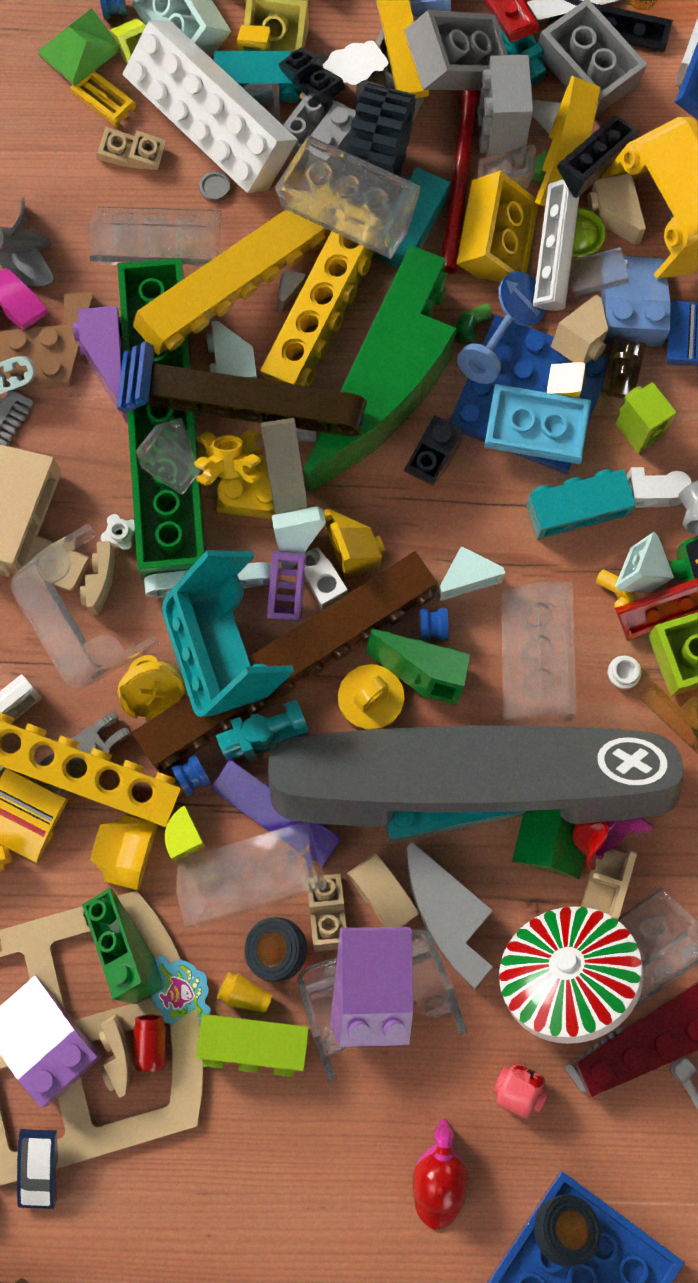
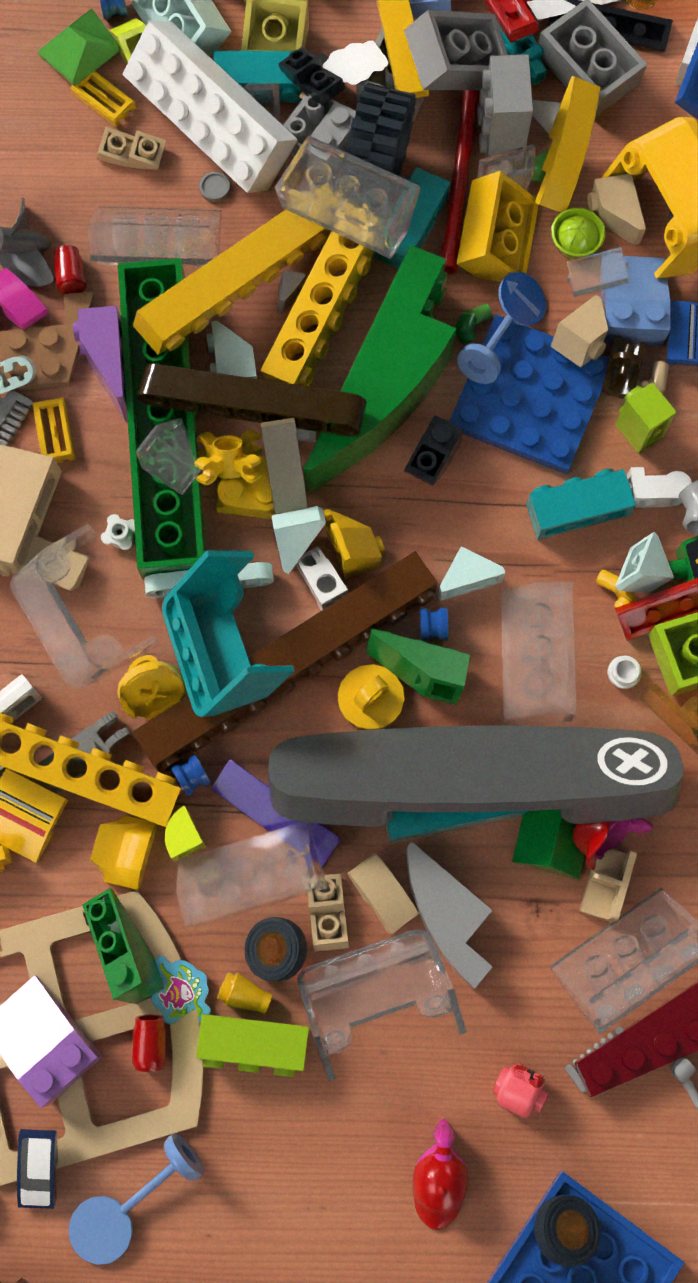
(58, 455): none -> yellow tile
(69, 270): none -> red piece
(98, 585): tan slope -> none
(102, 1226): none -> medium blue piece
(117, 1066): tan slope -> none
(135, 377): blue tile -> none
(254, 38): yellow slope -> none
(262, 733): teal hips -> none
(280, 612): medium lavender slope -> none
(373, 987): medium lavender slope -> none
(537, 424): medium azure tile -> none
(556, 248): white brick -> none
(566, 379): slope -> none
(571, 975): dish -> none
(595, 155): black slope -> none
(658, 376): none -> tan arm

